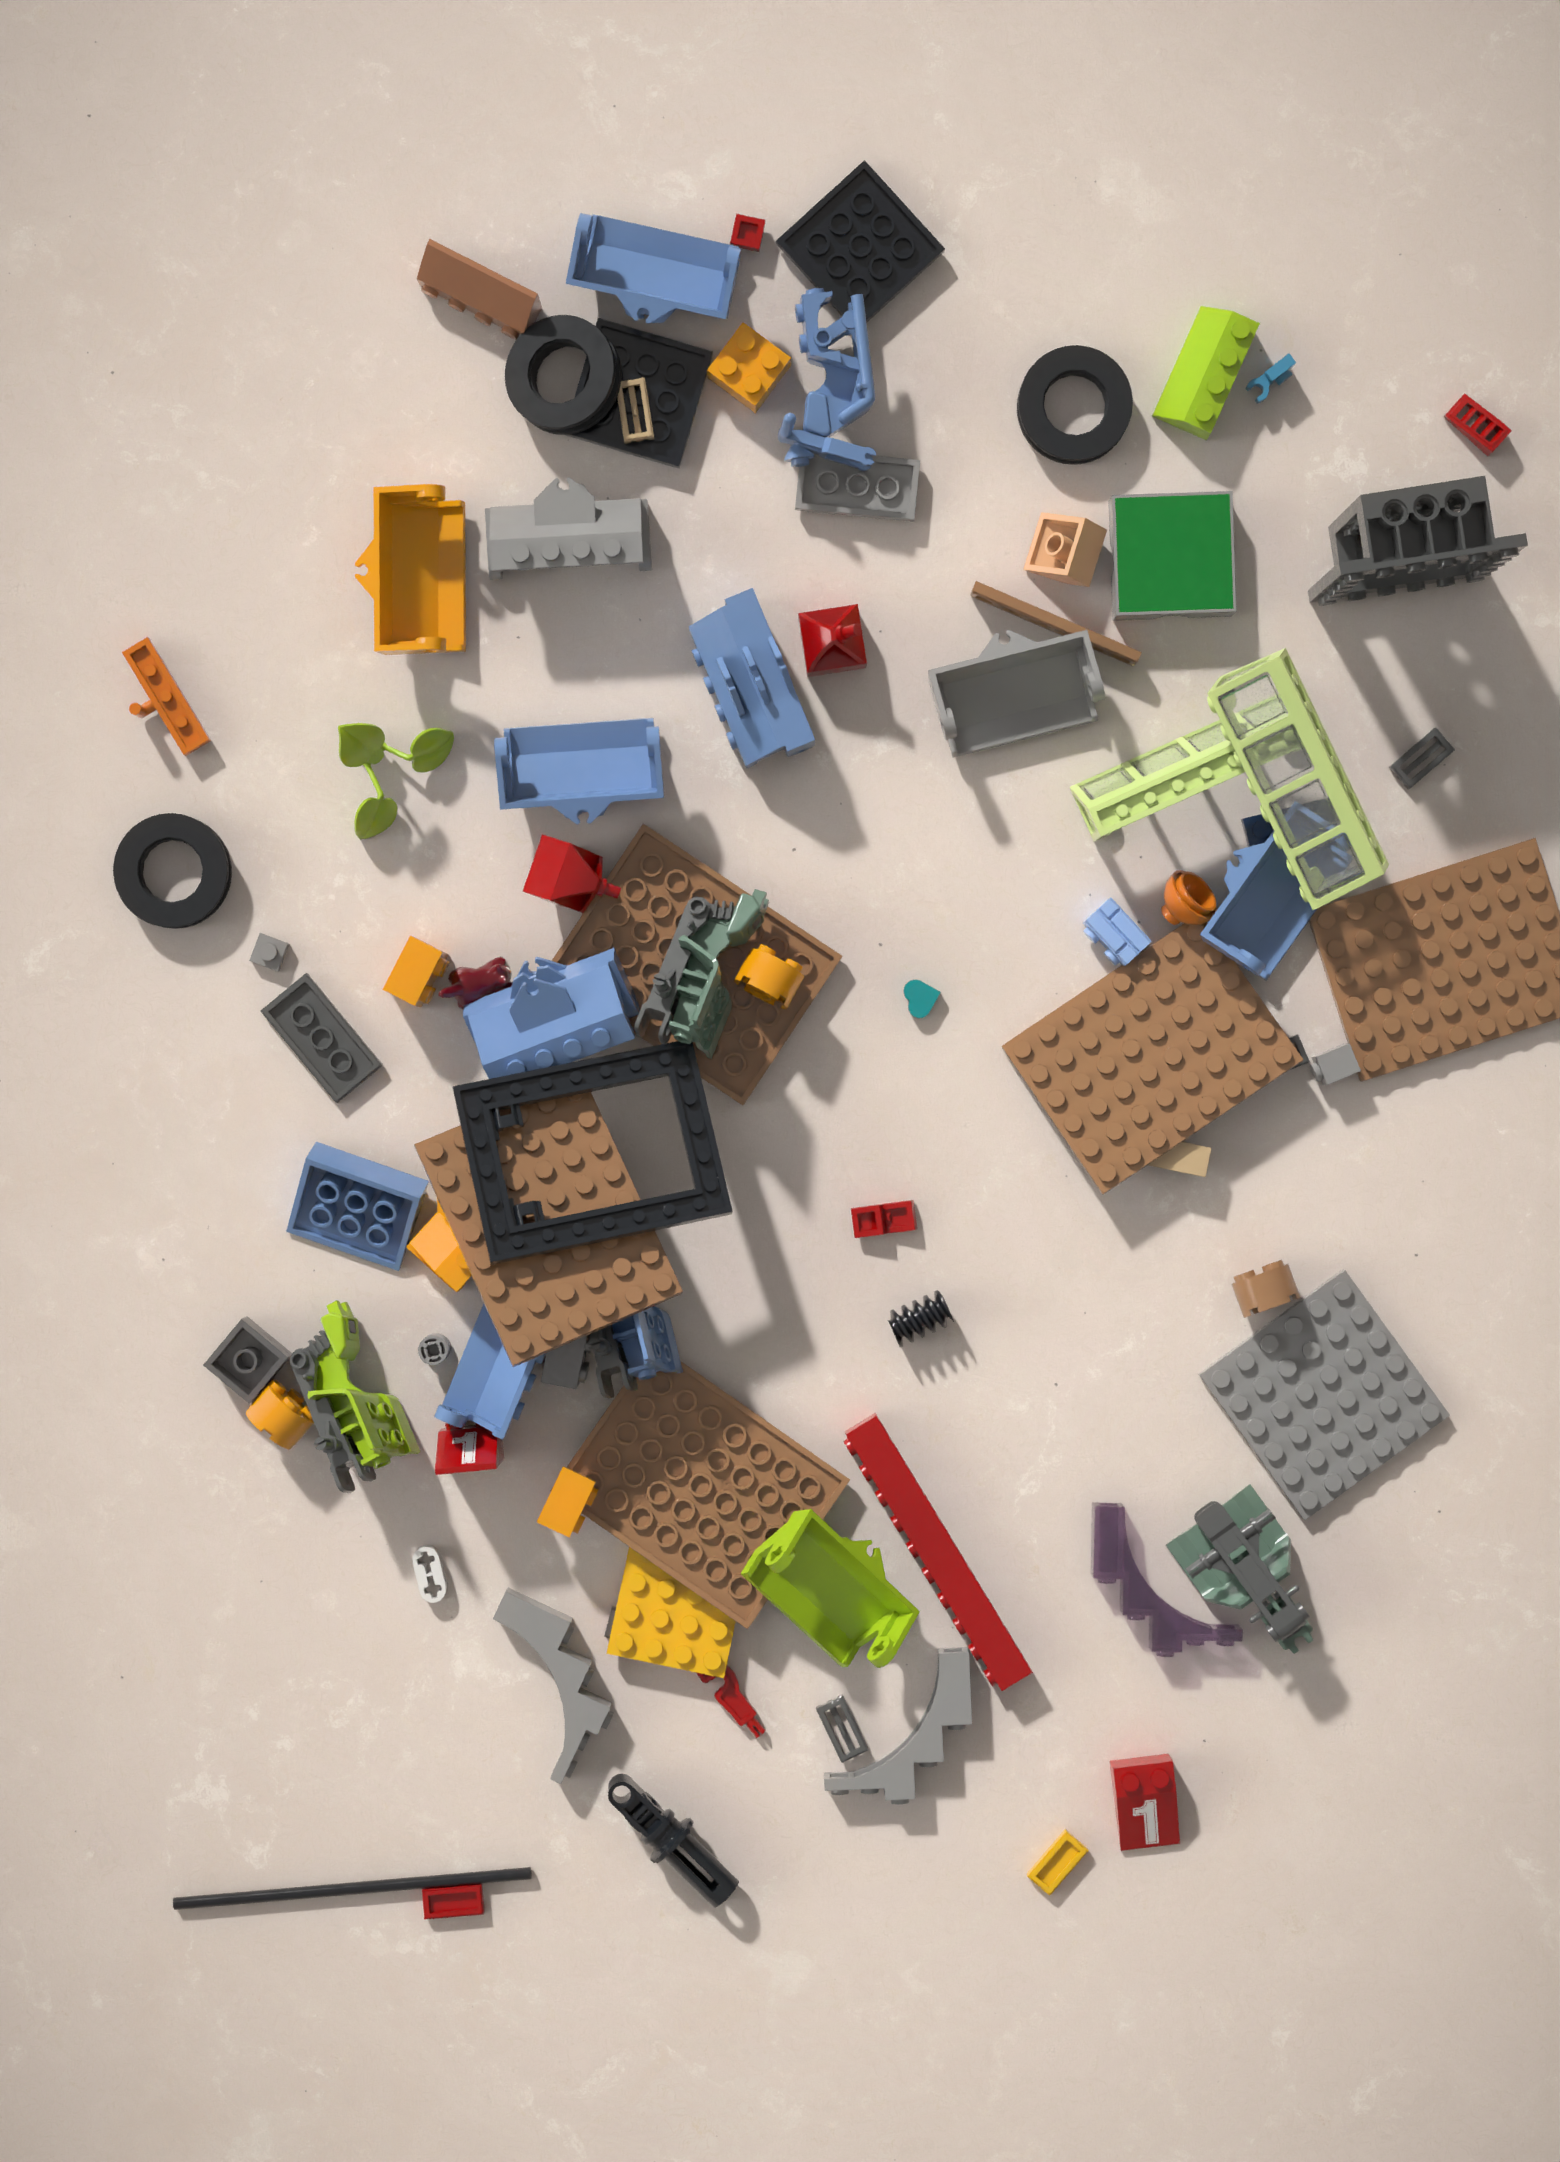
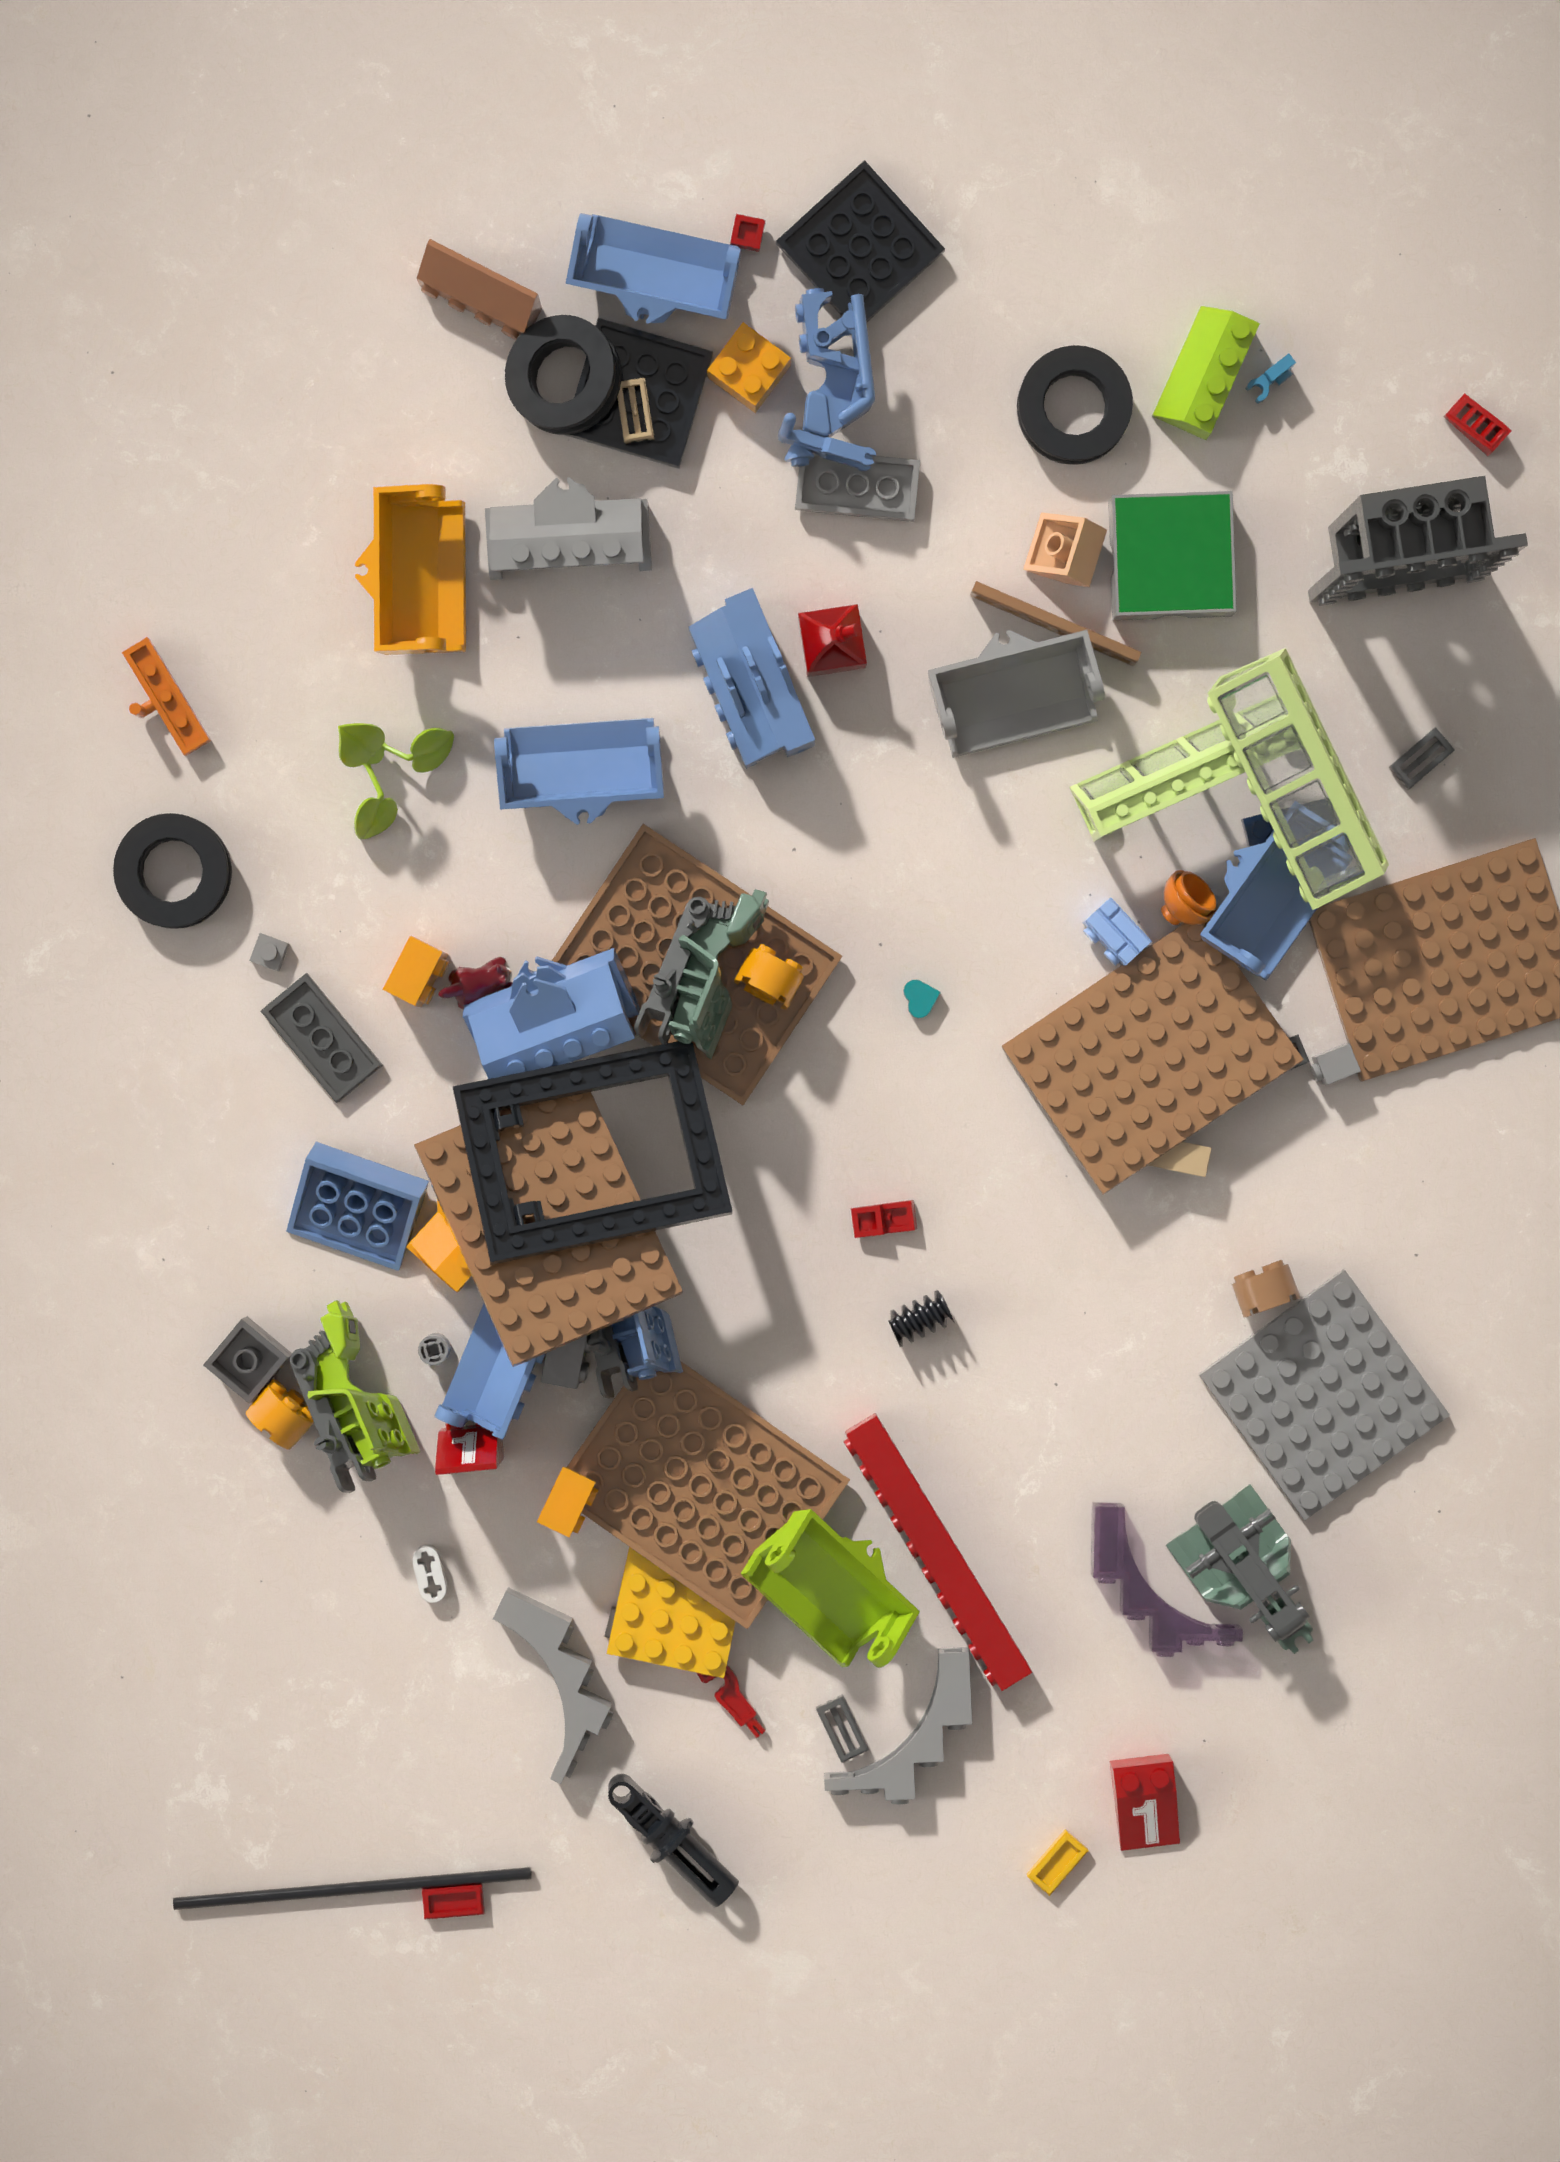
(567, 875): red piece -> none

